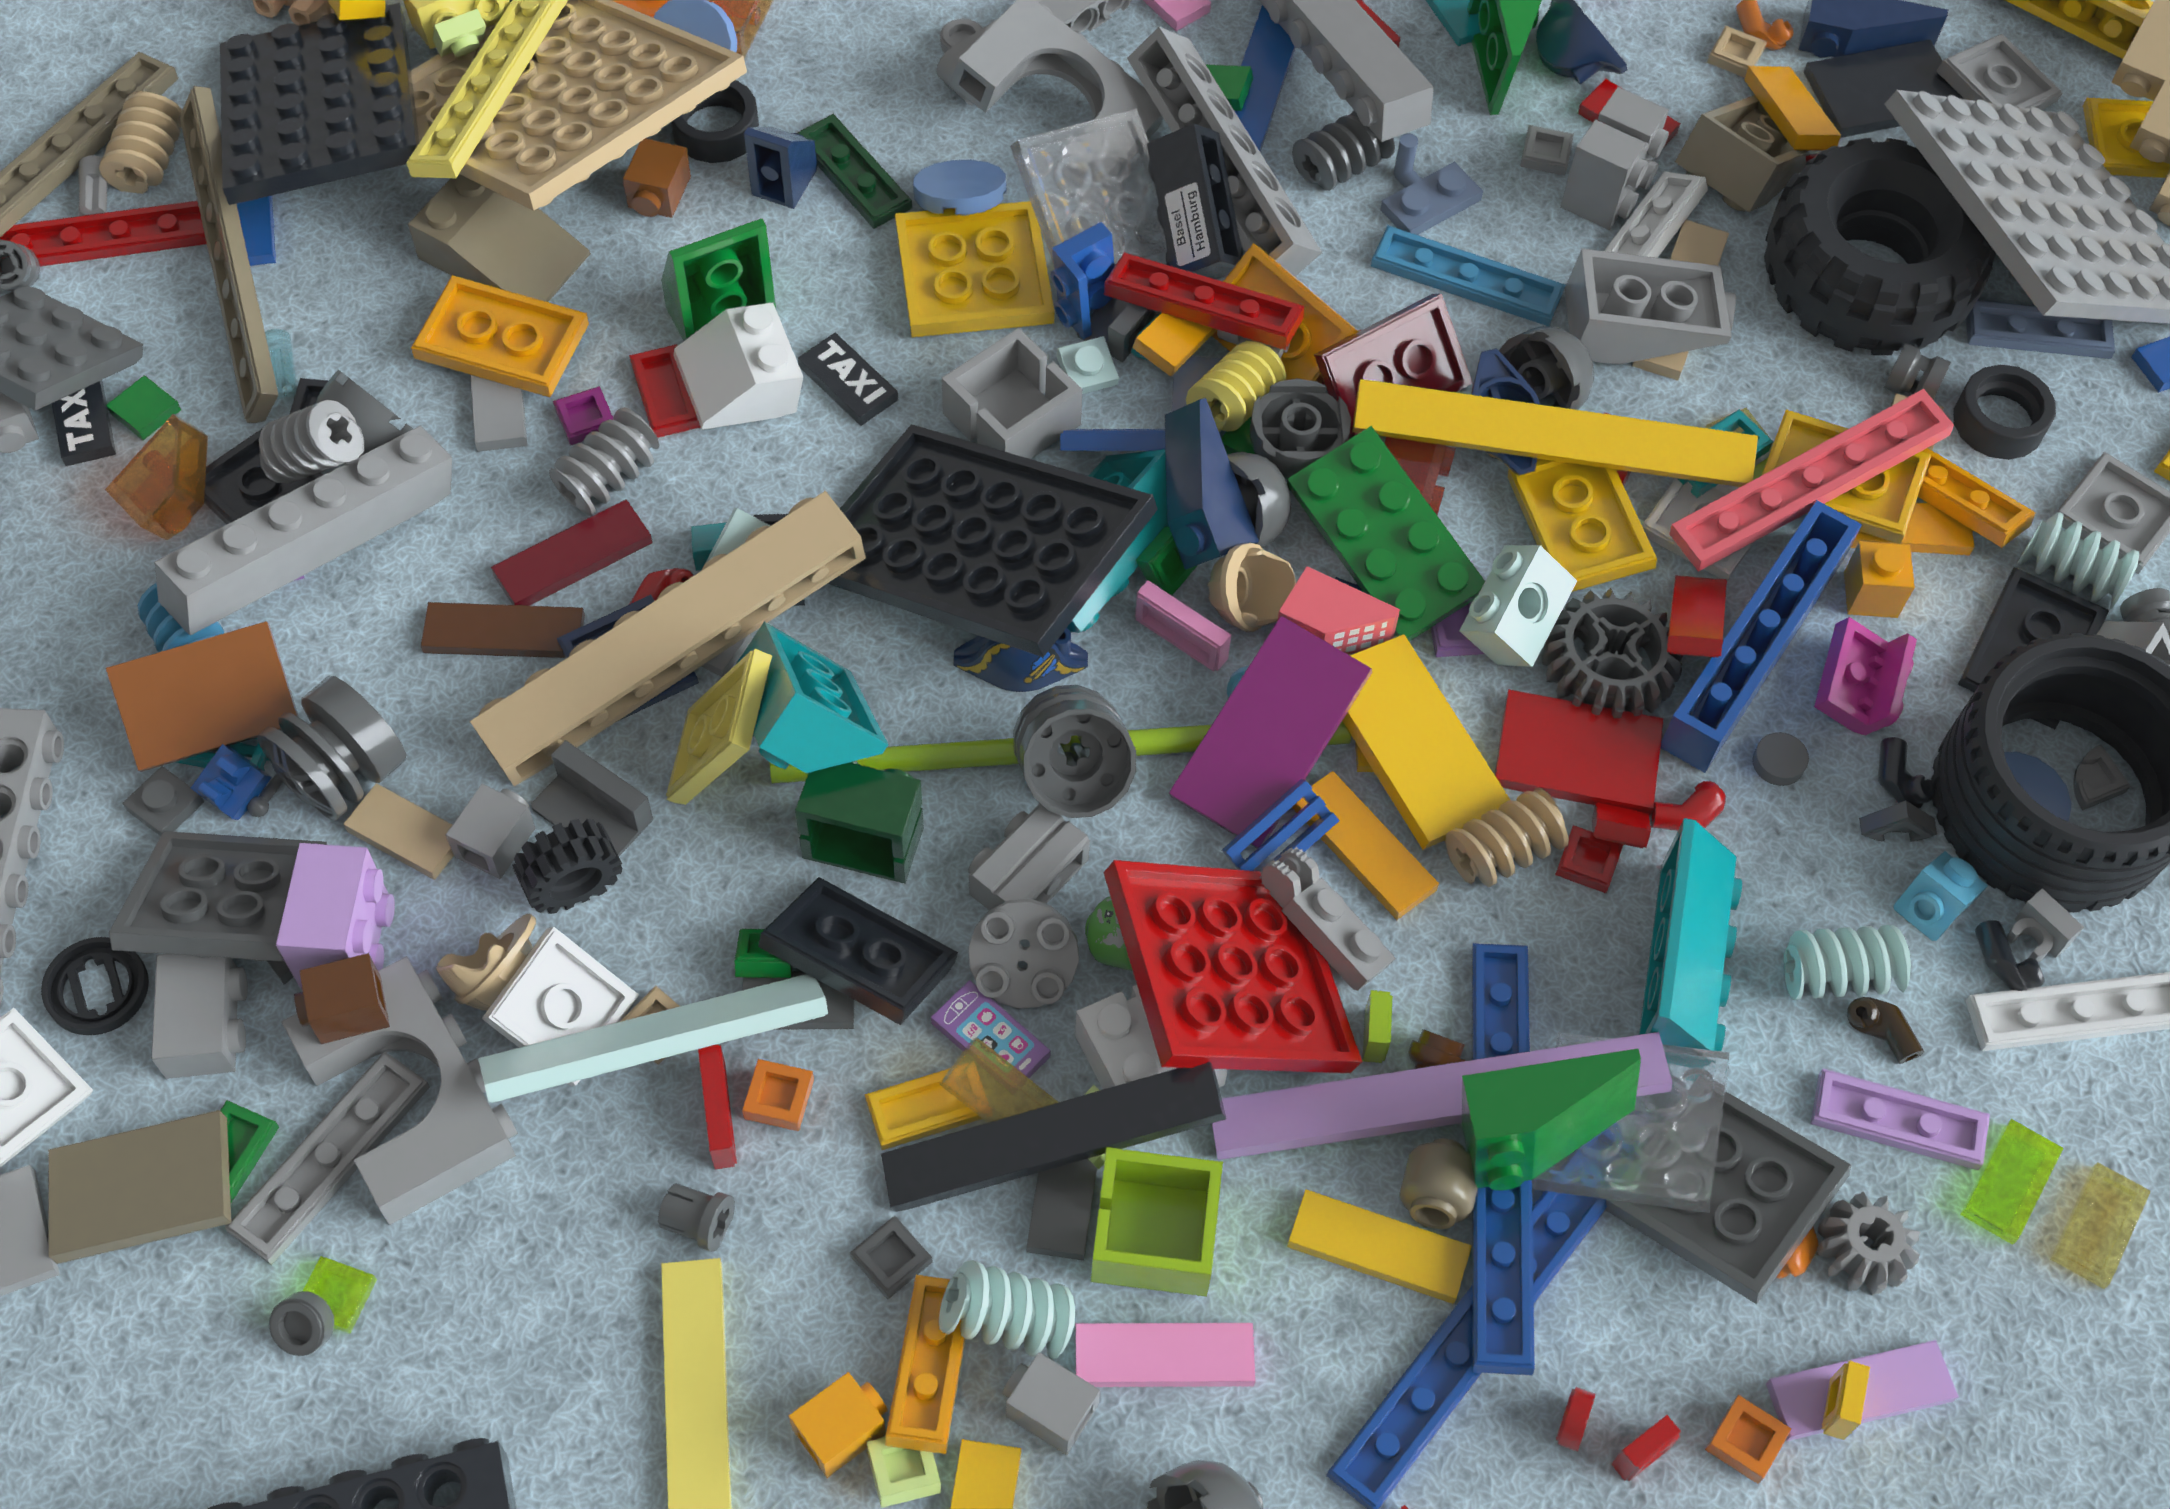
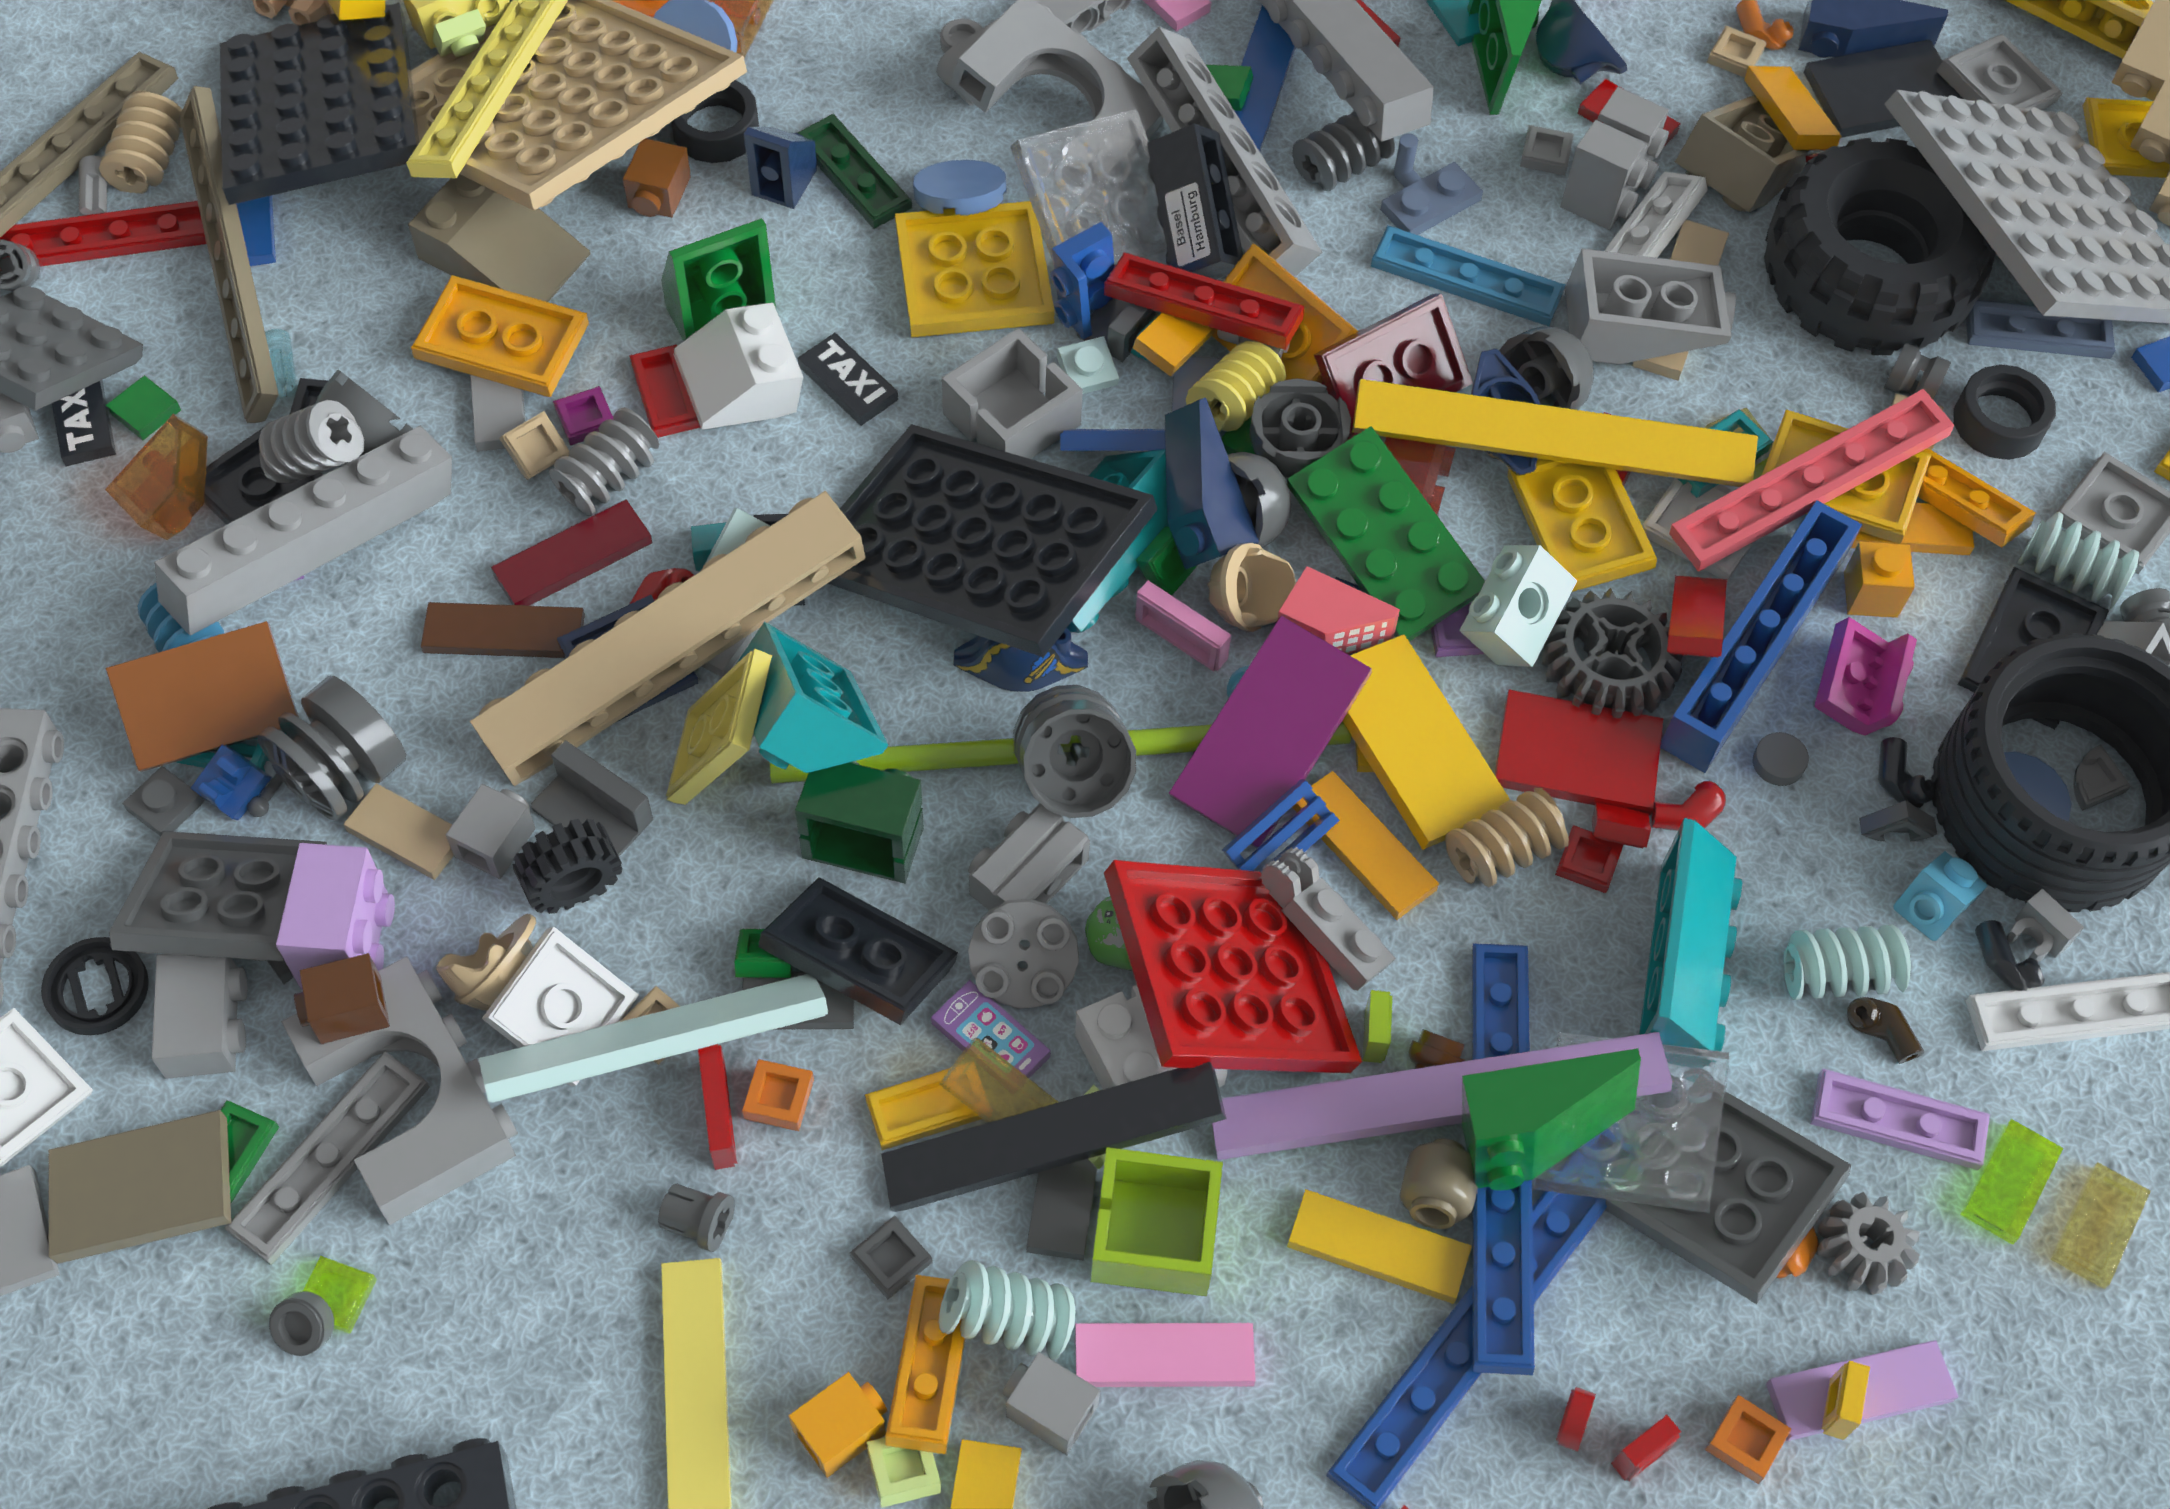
(534, 445): none -> tan tile

